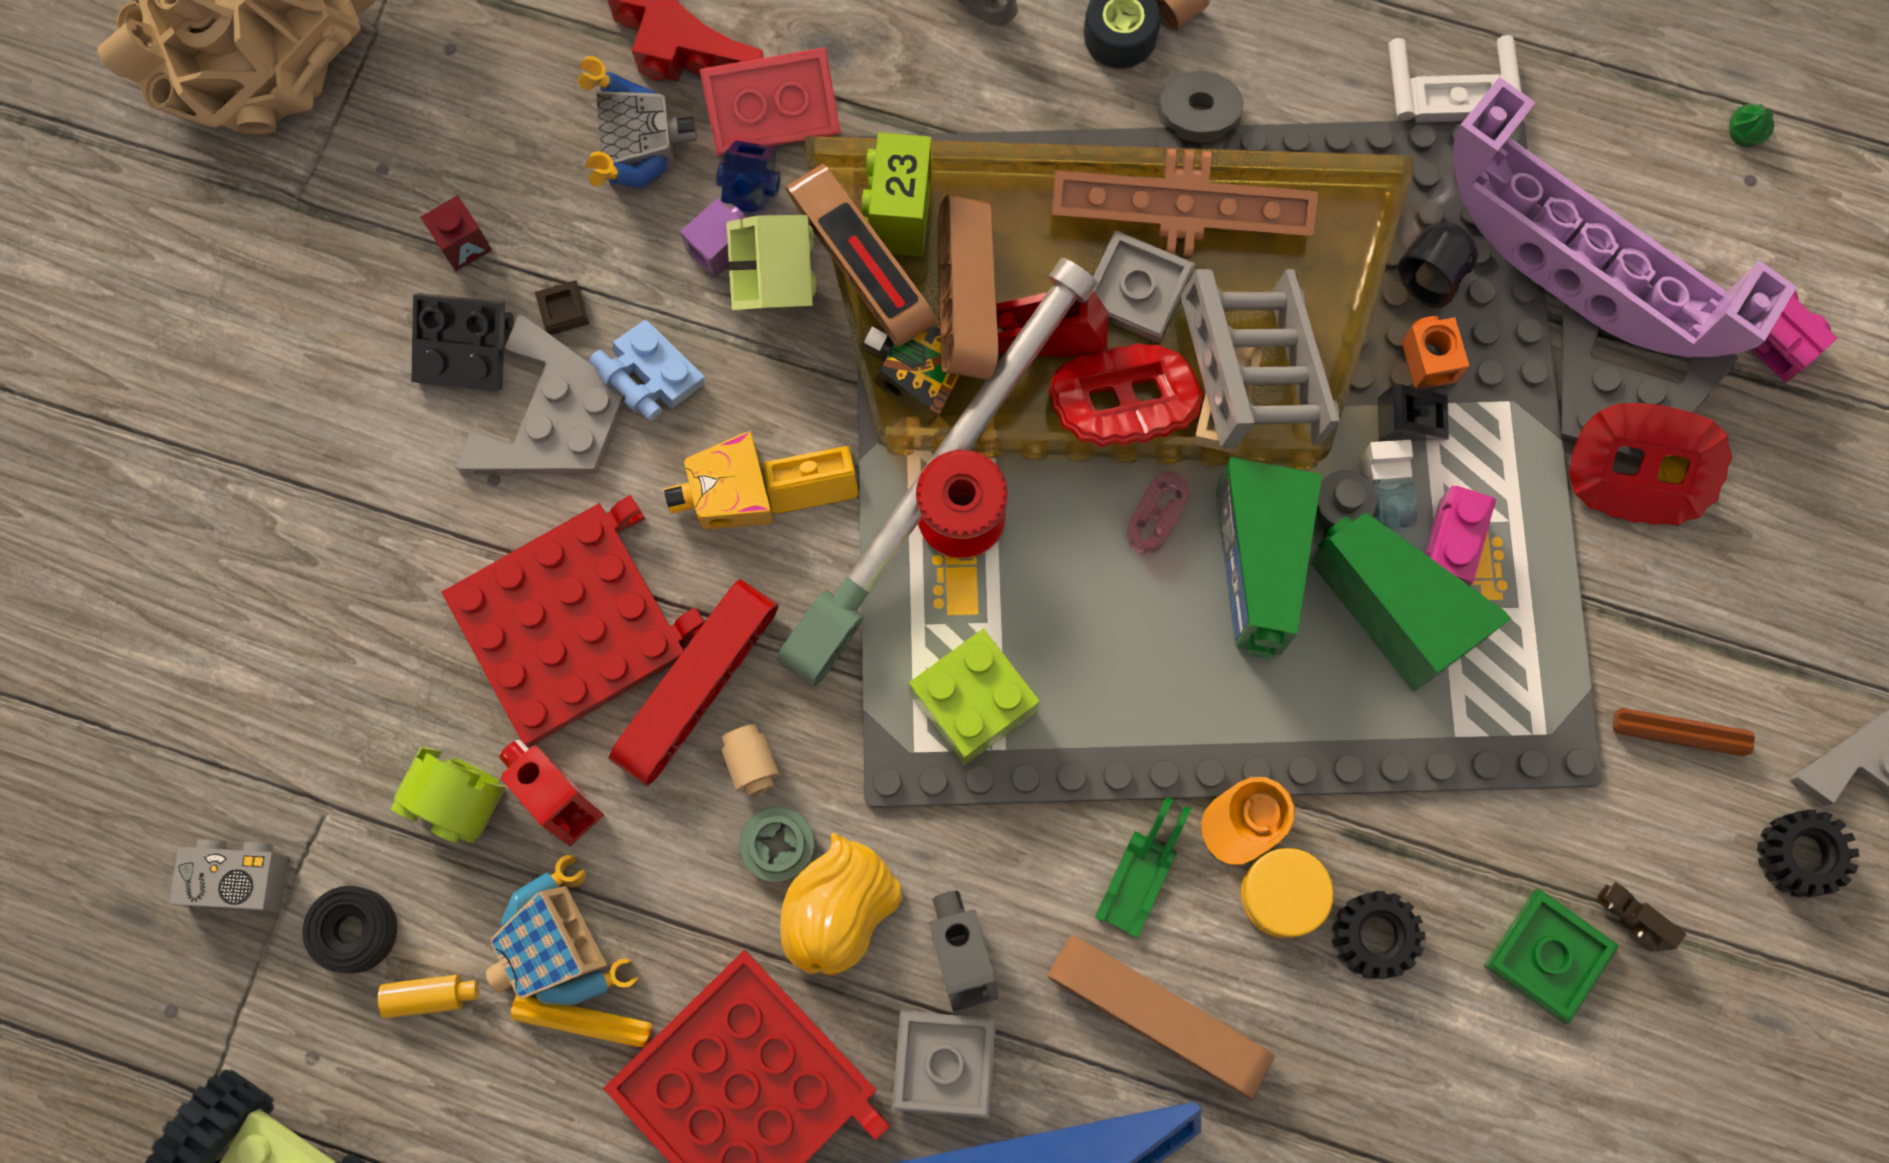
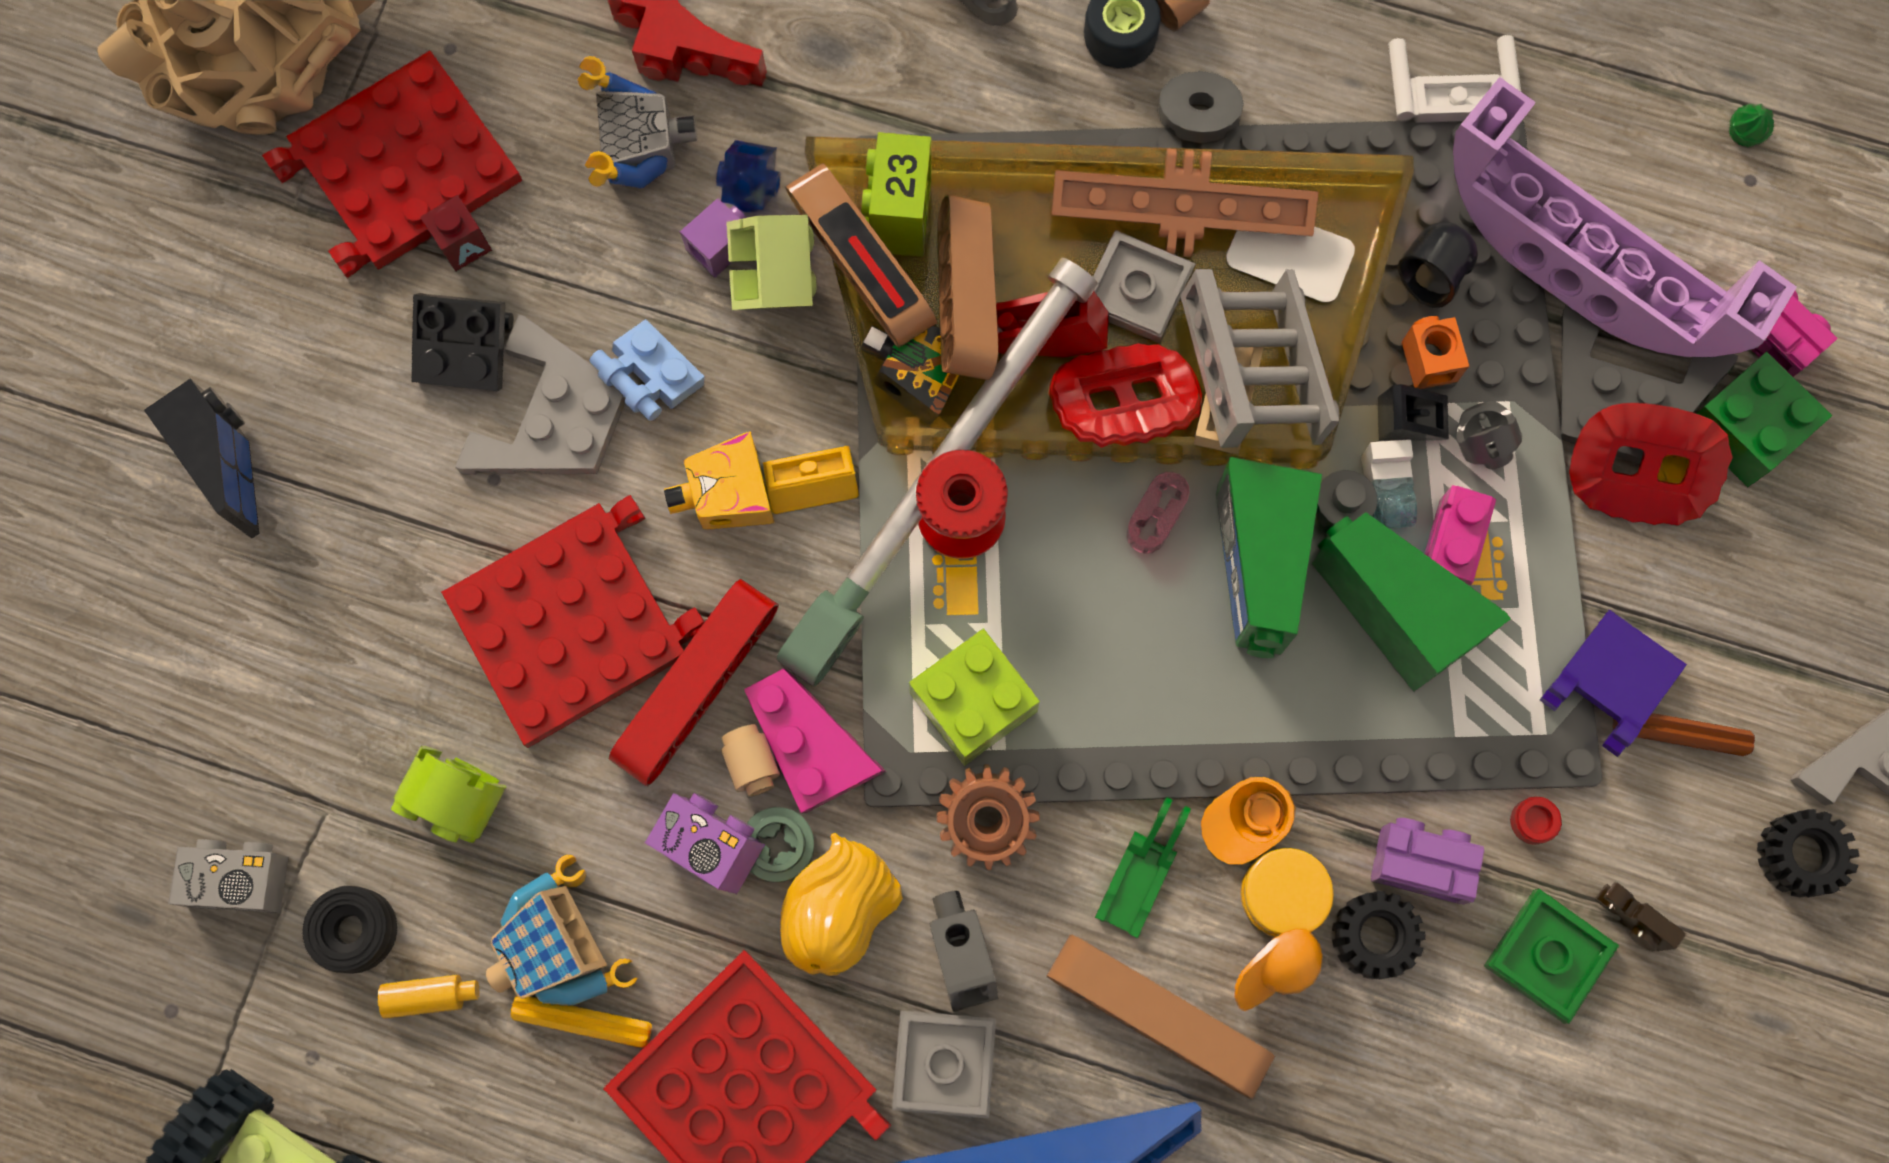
(211, 449): none -> black slope
(395, 158): none -> red plate
(548, 792): red torso -> none
(562, 307): dark brown tile -> none
(705, 842): none -> medium lavender brick
(771, 99): coral tile -> none
(809, 745): none -> dark pink wing
(990, 842): none -> nougat gear
(1283, 966): none -> light orange cap
(1317, 260): none -> white sticker
(1428, 862): none -> medium lavender brick
(1490, 445): none -> dark grey piece
(1536, 820): none -> red tile
(1620, 675): none -> dark purple flag
(1764, 417): none -> green brick

